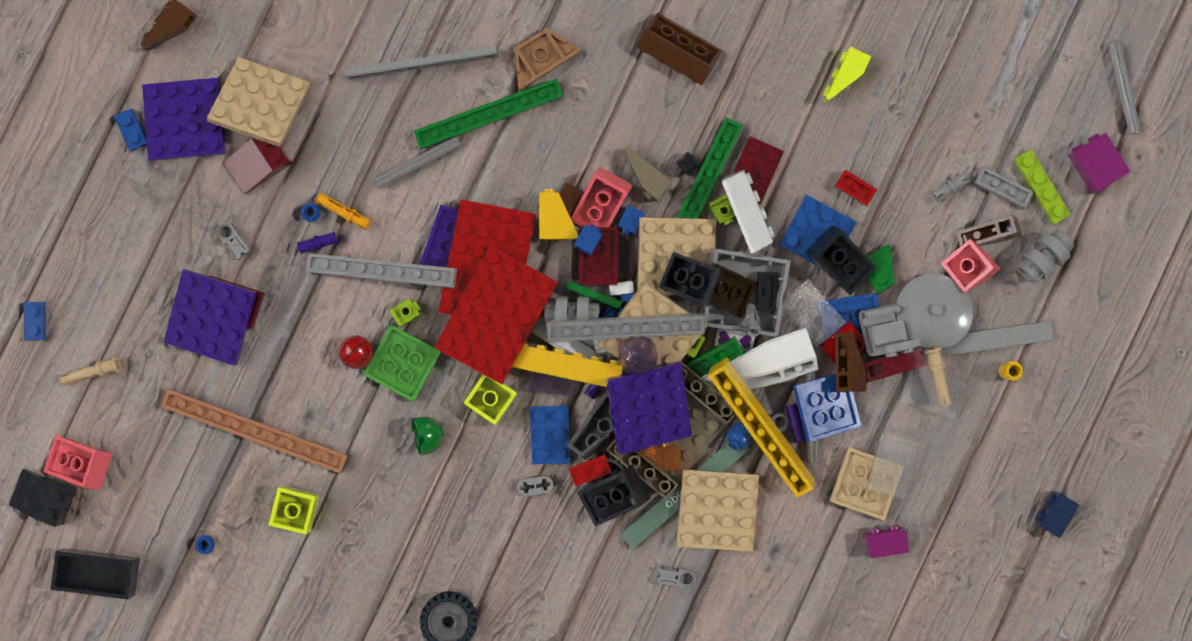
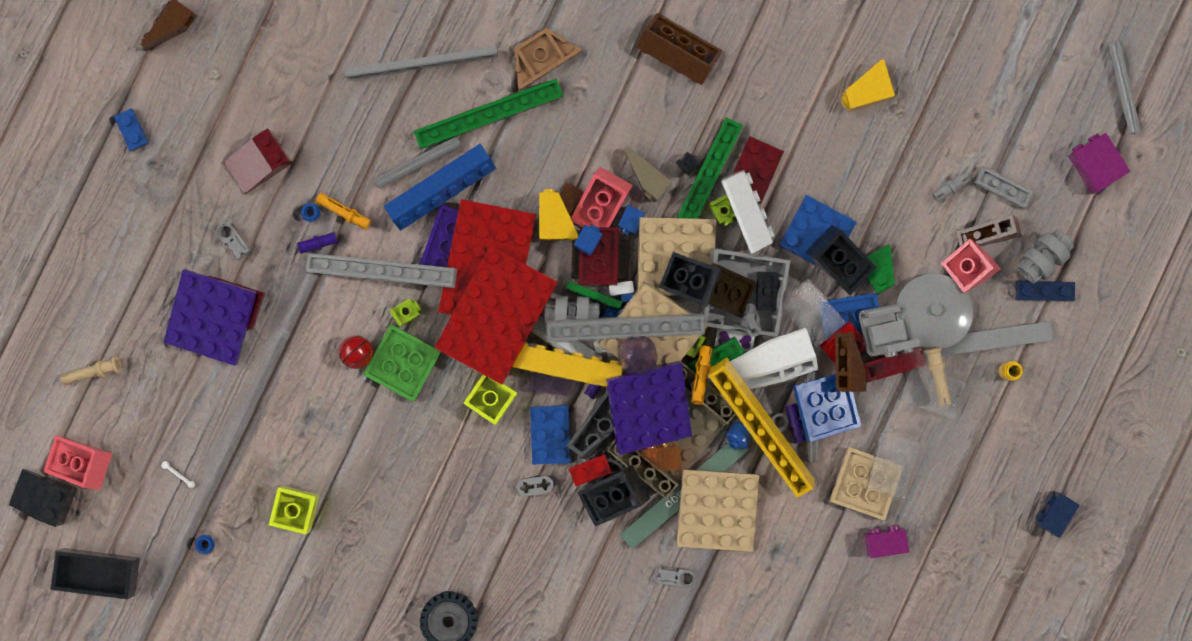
(34, 321): blue plate -> none
(166, 465): none -> white hinge
(178, 119): dark purple plate -> none
(254, 430): nougat plate -> none
(258, 102): tan plate -> none
(427, 434): green cylinder -> none
(440, 187): none -> blue brick
(703, 366): none -> light orange pin
(852, 68): neon yellow slope -> none
(855, 188): red plate -> none
(869, 89): none -> yellow slope
(1042, 187): lime plate -> none
(1045, 291): none -> dark blue plate

